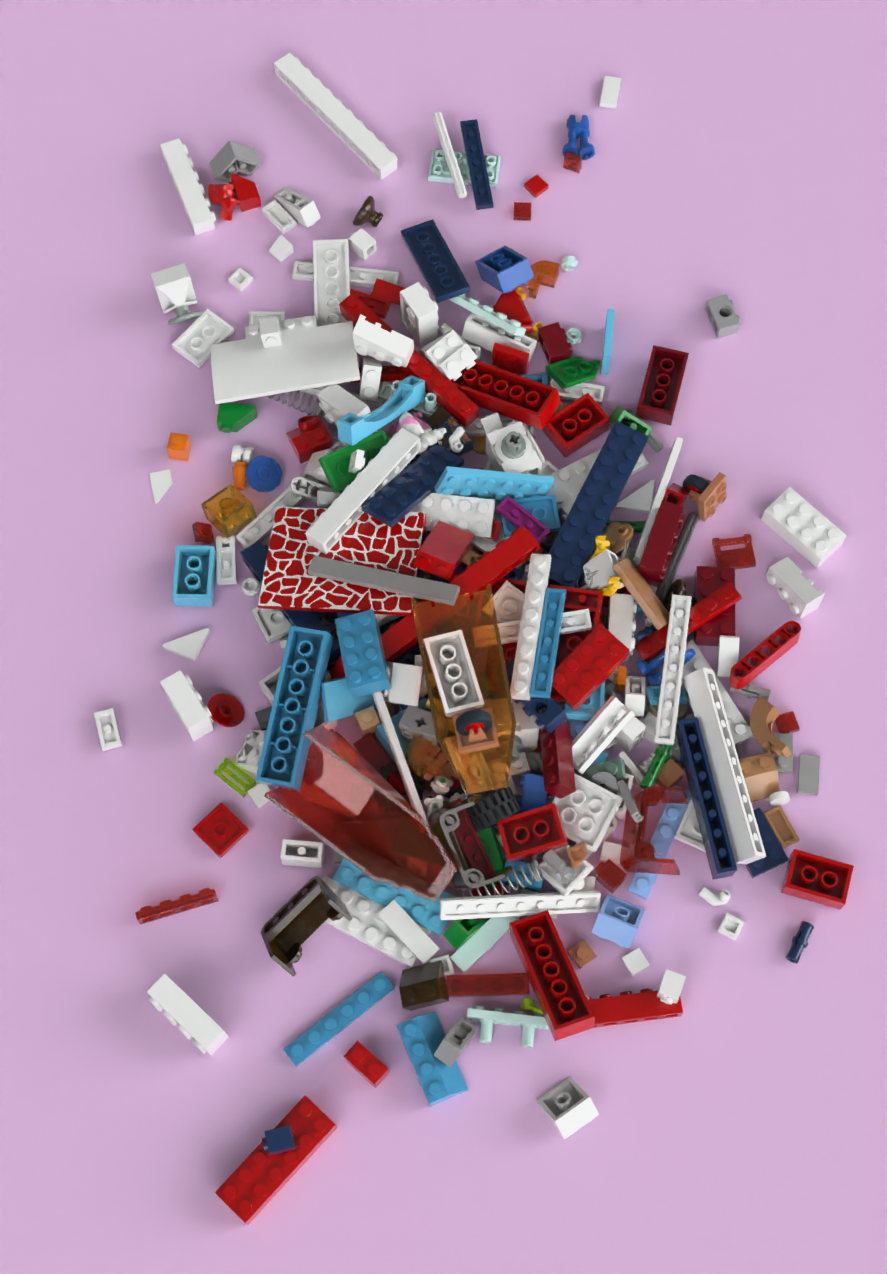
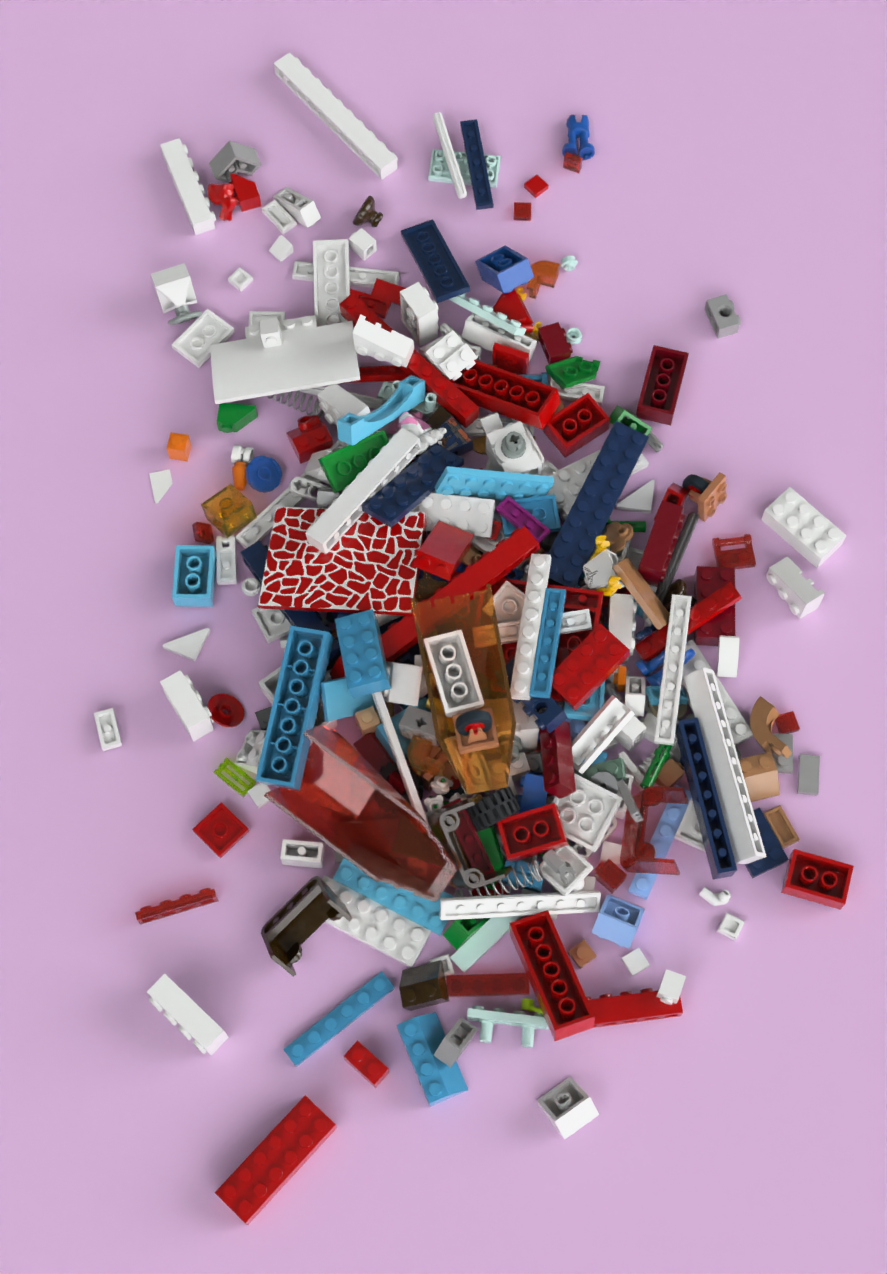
(279, 1140): dark blue brick -> none
(357, 461): white plate -> none
(370, 379): white brick -> none
(384, 580): light grey tile -> none
(408, 931): white sticker -> none
(454, 440): white arm -> none
(576, 854): nougat tile -> none
(607, 345): medium azure tile -> none
(610, 92): white tile -> none
(657, 501): white tile -> none
(753, 691): light grey pin -> none
(772, 648): red beam -> none
(779, 798): white tile -> none
(799, 942): dark blue pin -> none

